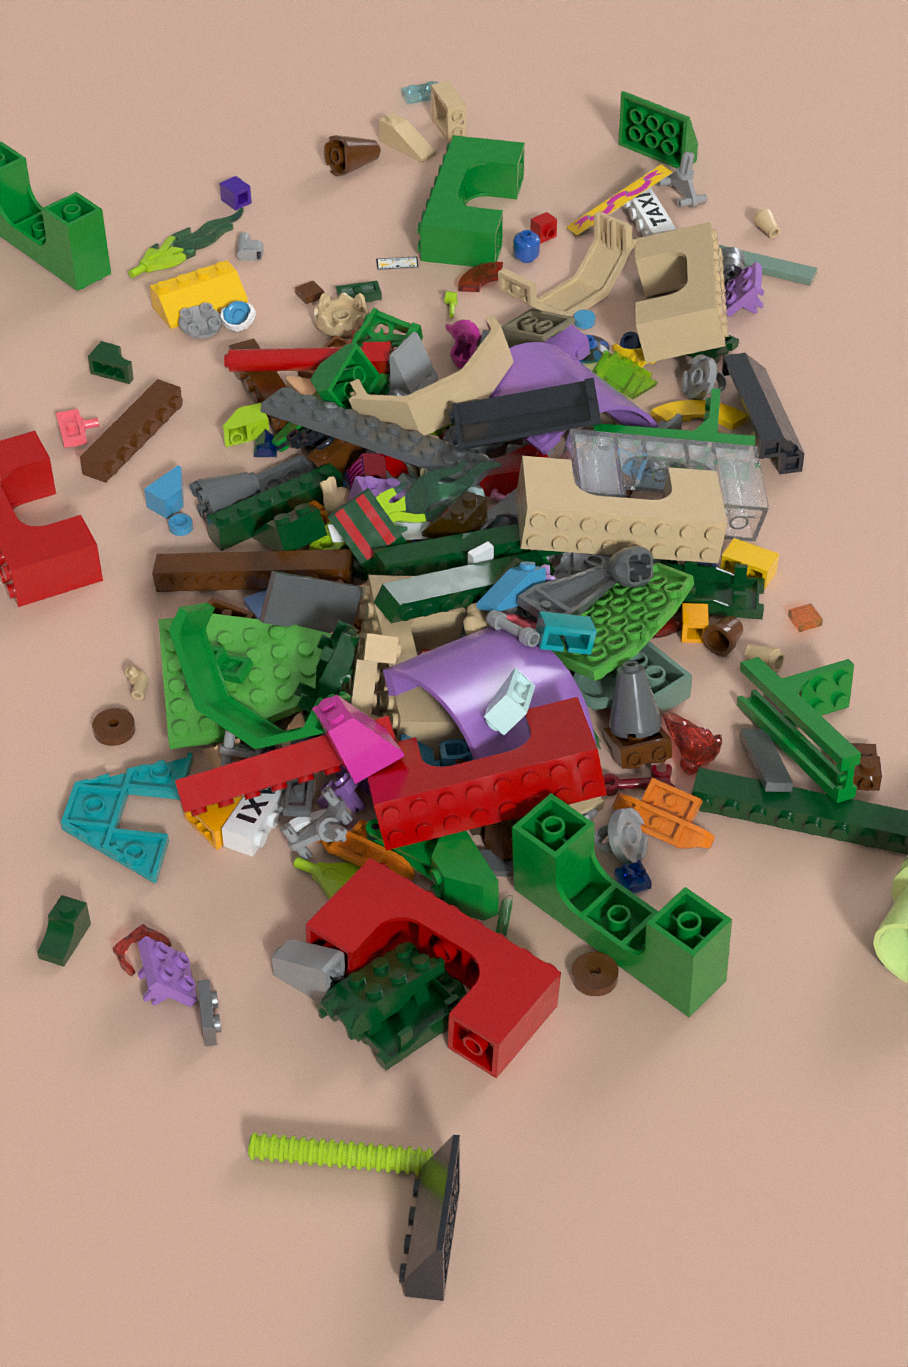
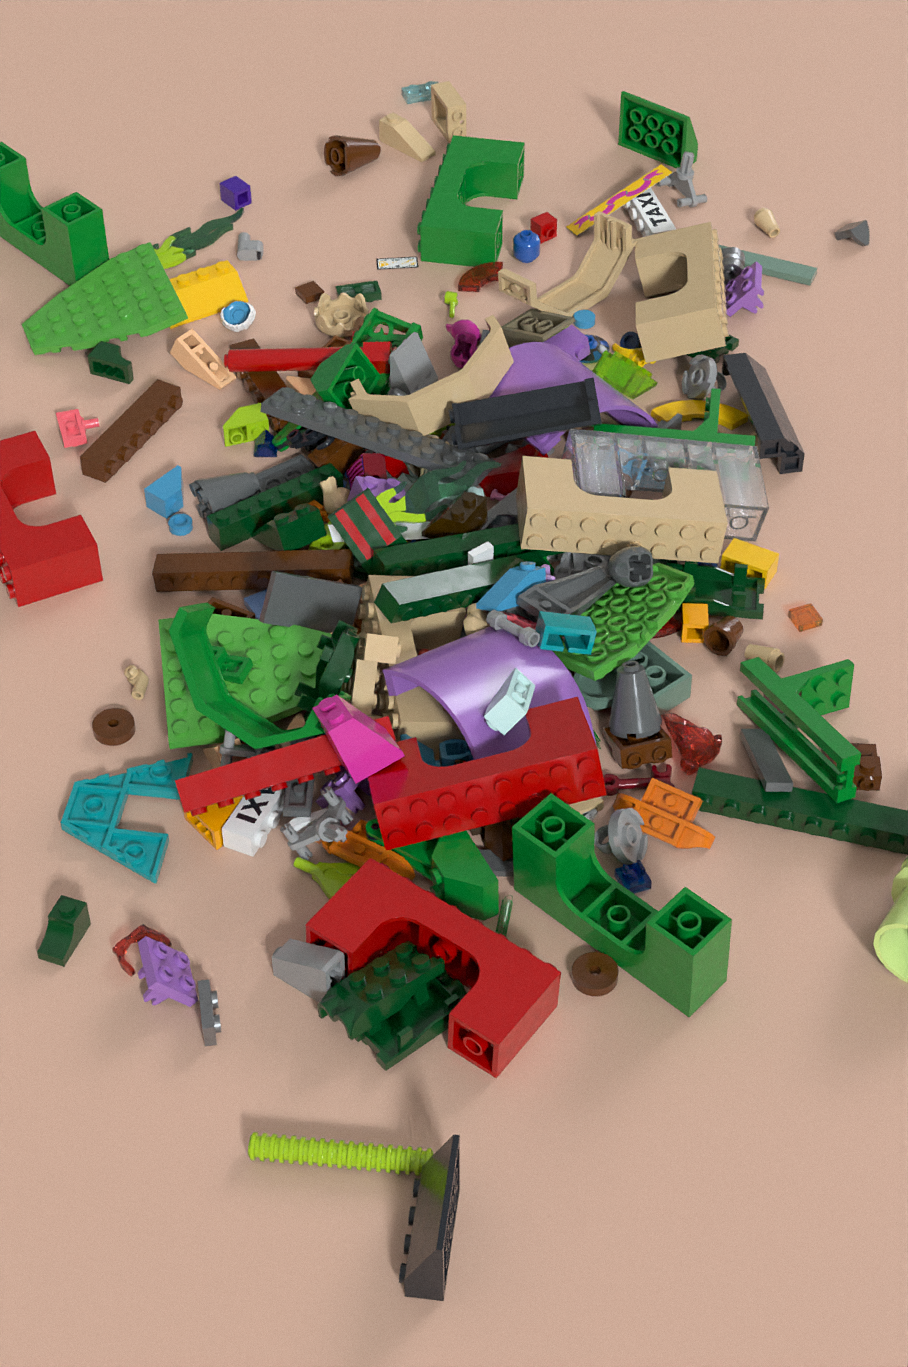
(112, 301): none -> bright green wing
(200, 321): light grey dish -> none
(200, 360): none -> light nougat slope
(858, 231): none -> dark grey tile

